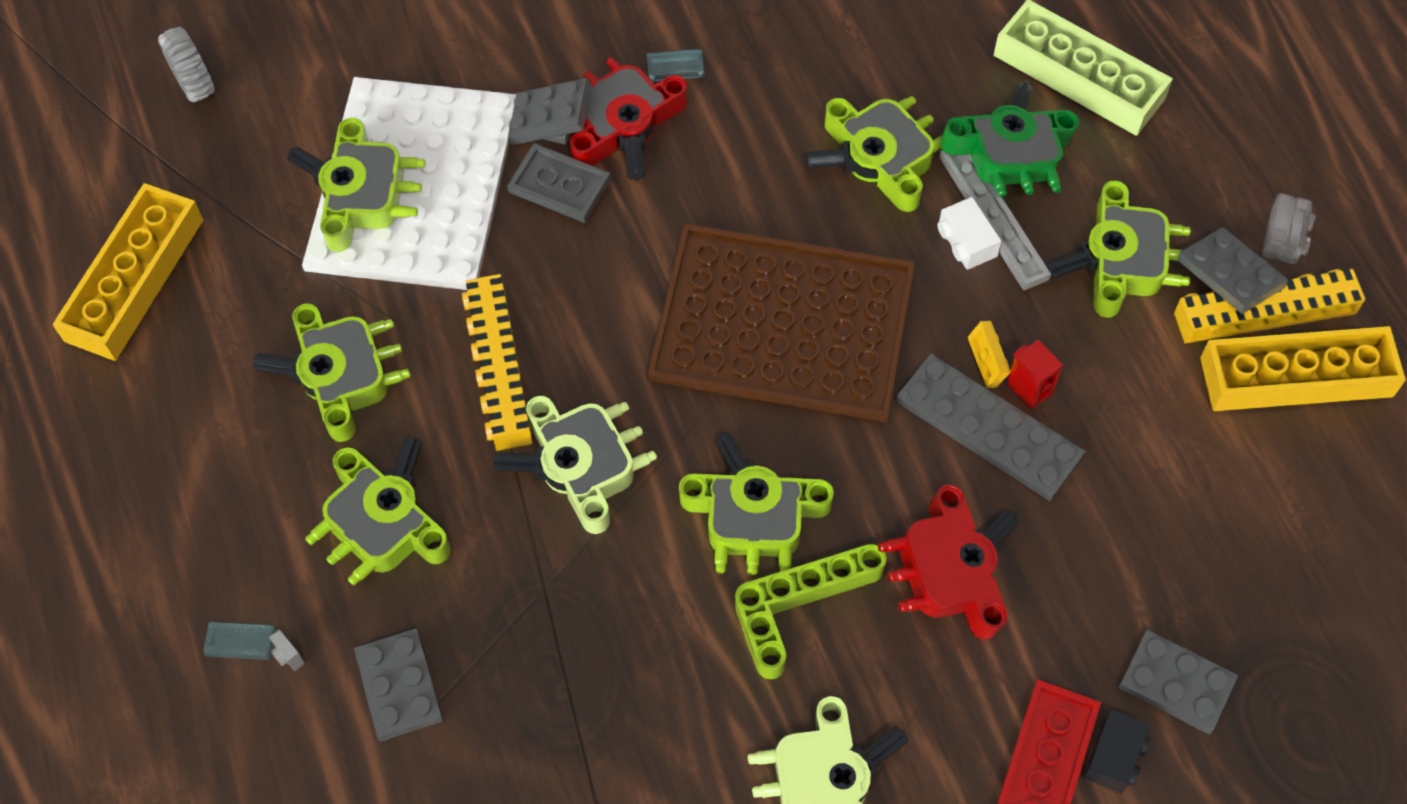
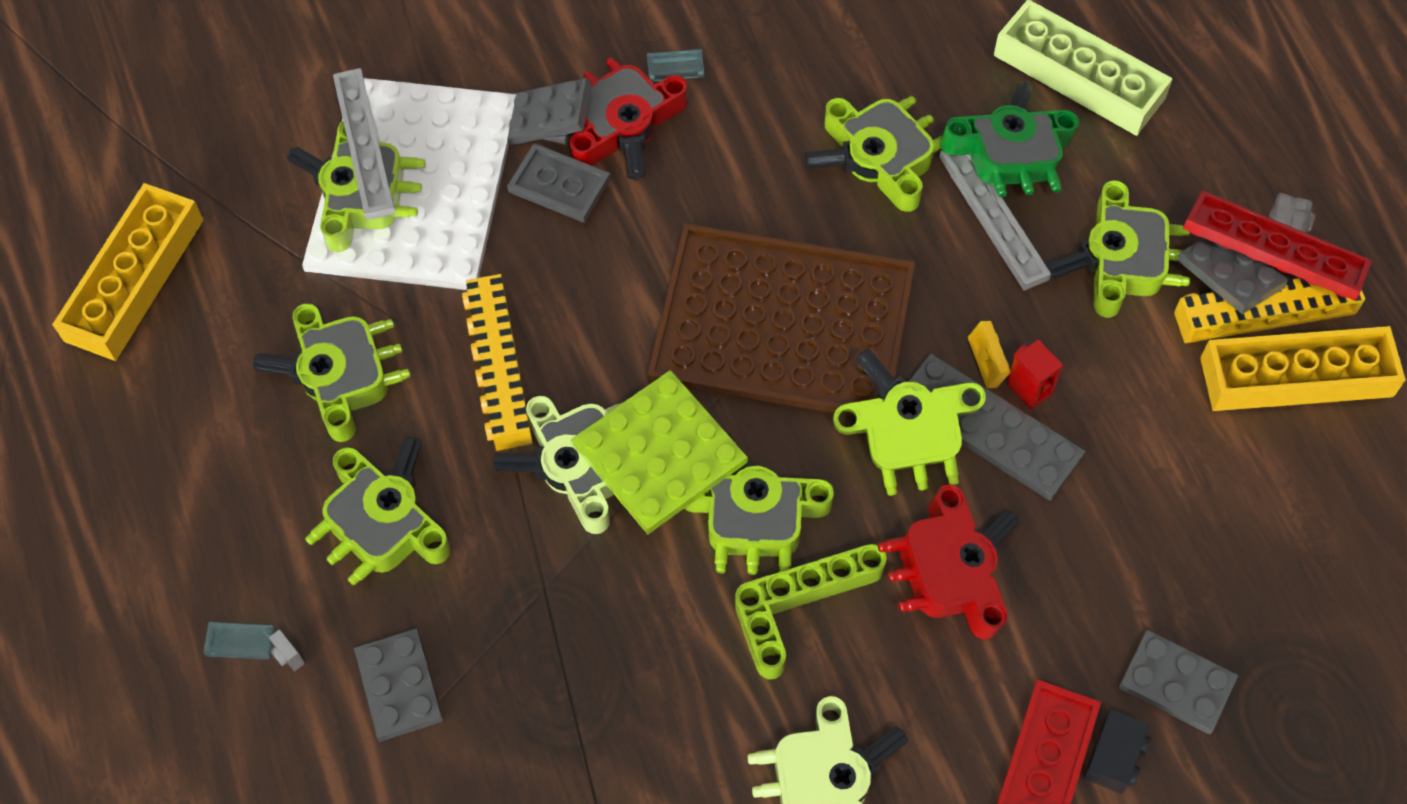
(186, 64): light grey gear -> none
(363, 144): none -> light grey plate
(659, 451): none -> lime plate
(909, 440): none -> lime piece
(969, 233): white brick -> none
(1278, 245): none -> red plate

